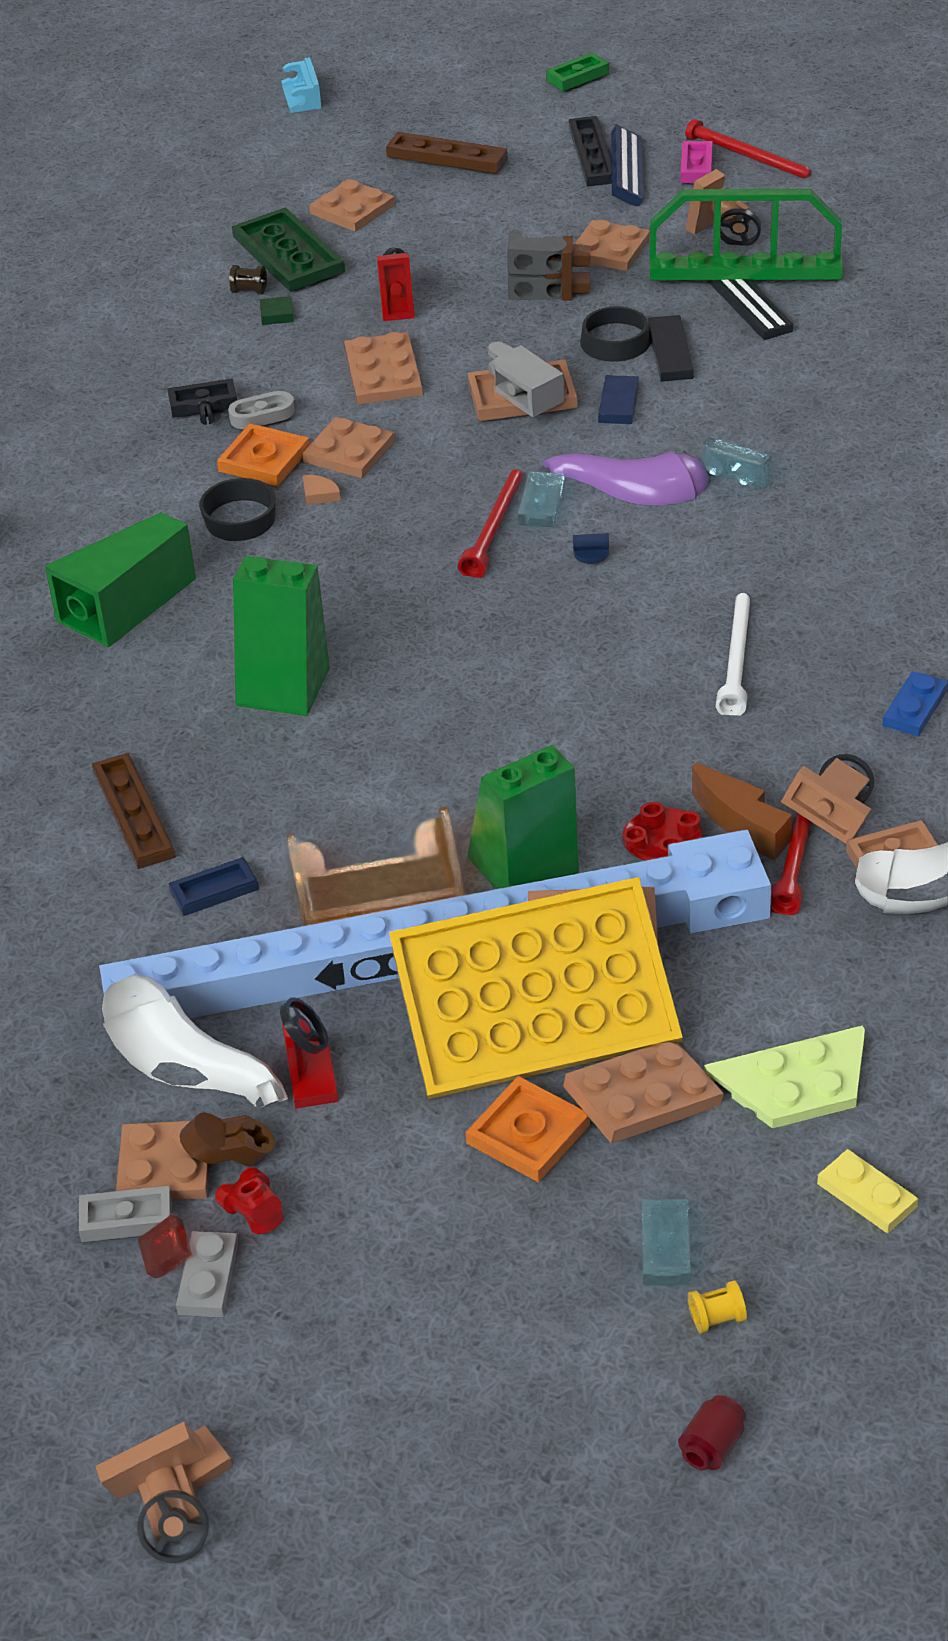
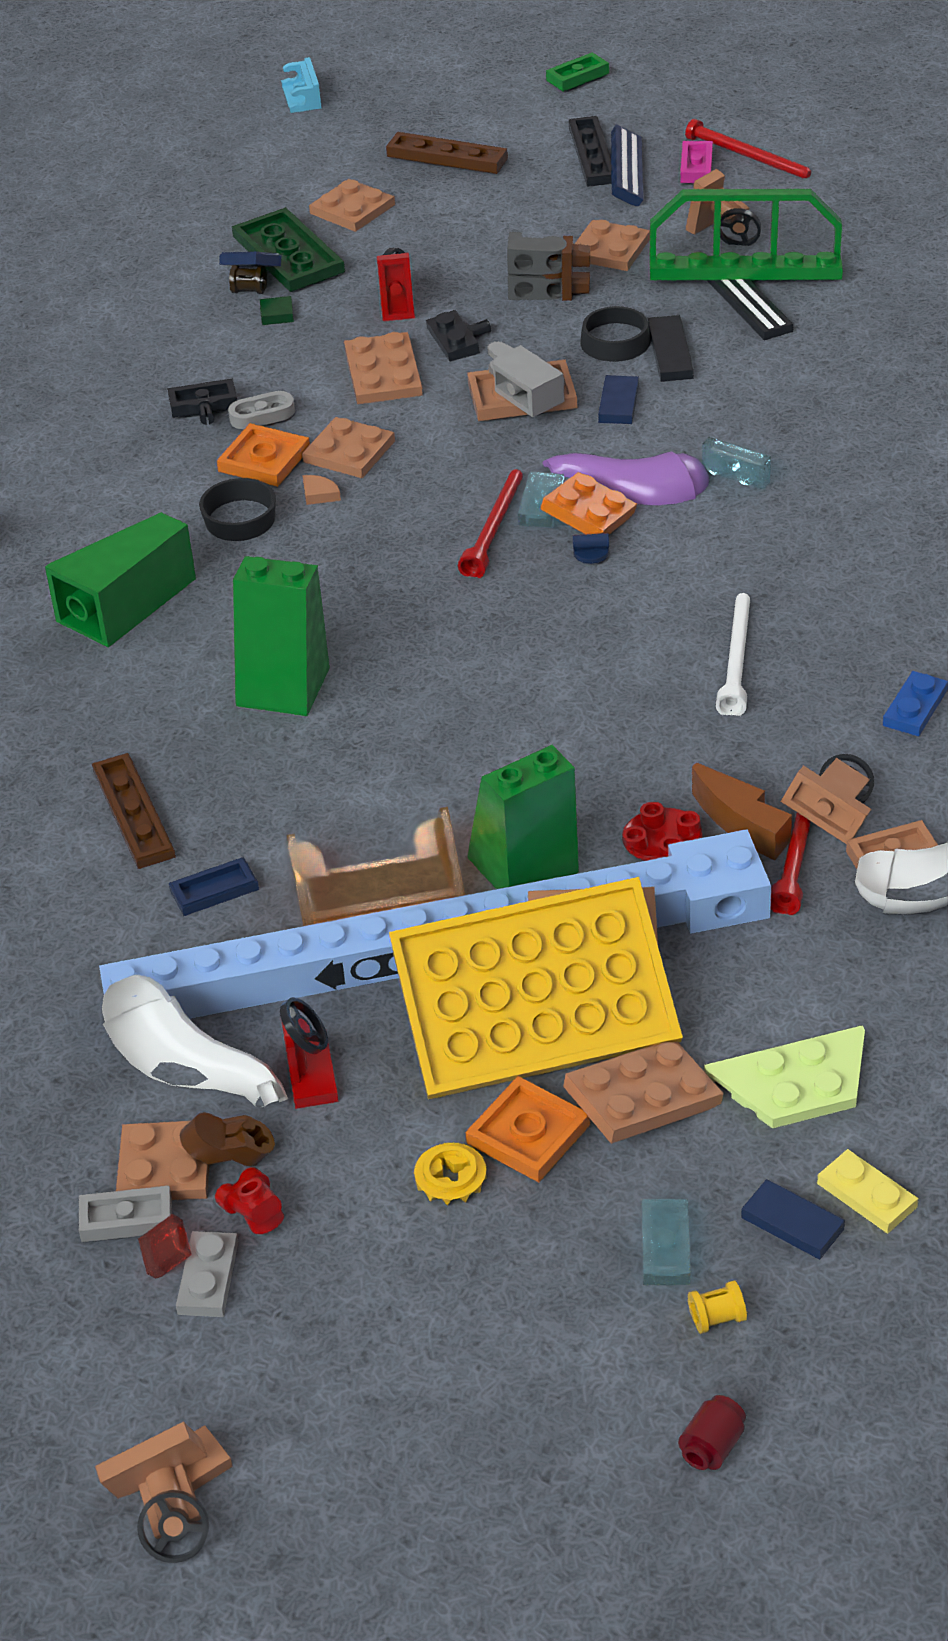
(250, 259): none -> dark blue tile
(455, 336): none -> black plate
(457, 1158): none -> yellow gear
(588, 505): none -> orange plate
(793, 1219): none -> dark blue tile

